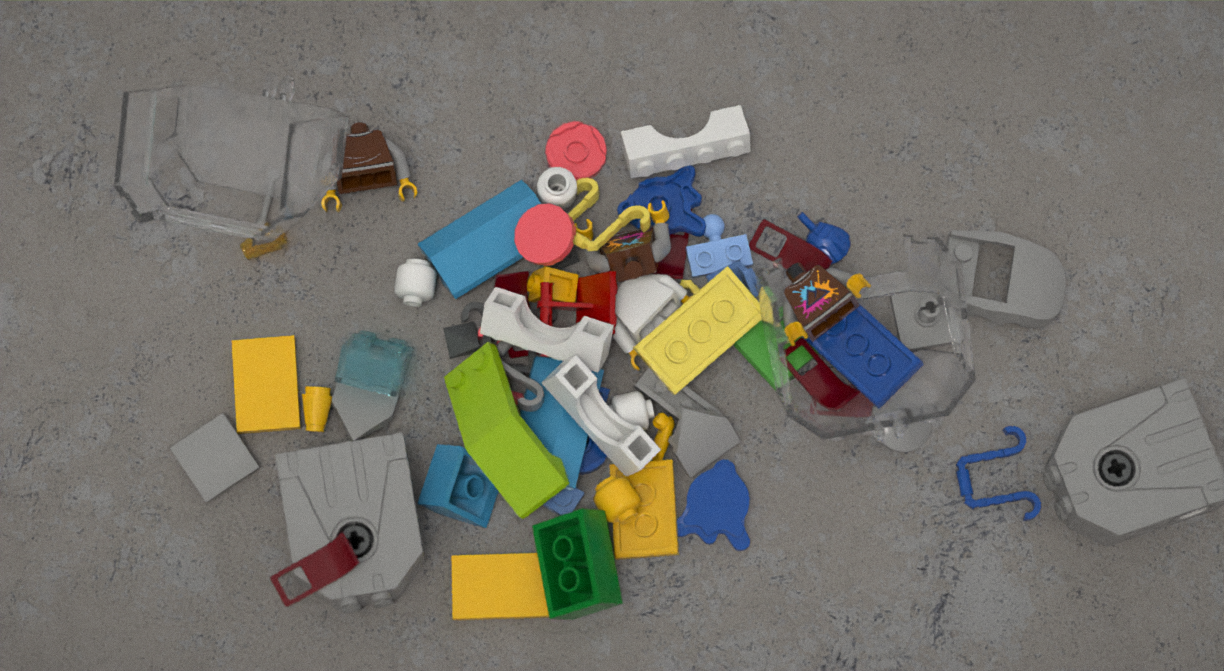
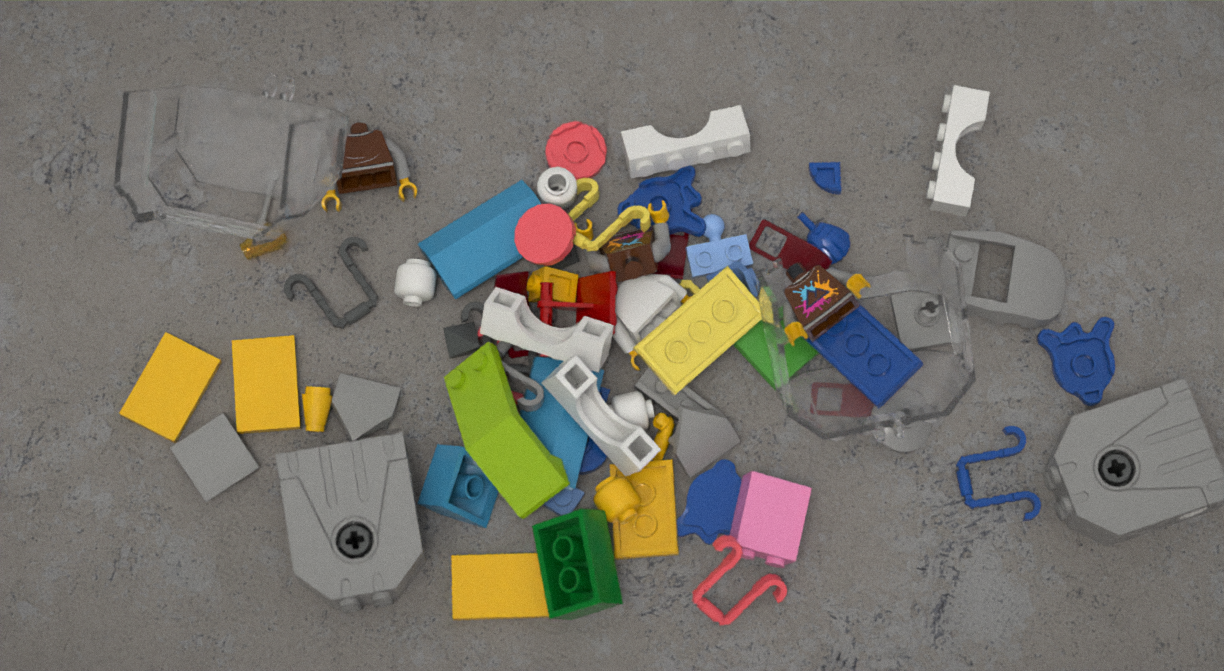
(170, 387): none -> yellow tile
(320, 568): dark red piece -> none
(354, 314): none -> dark grey piece
(374, 363): clear light blue slope -> none
(728, 563): none -> coral piece
(770, 518): none -> bright pink brick
(821, 381): dark red piece -> none
(826, 176): none -> blue tile
(952, 185): none -> white arch
(1080, 359): none -> blue tile

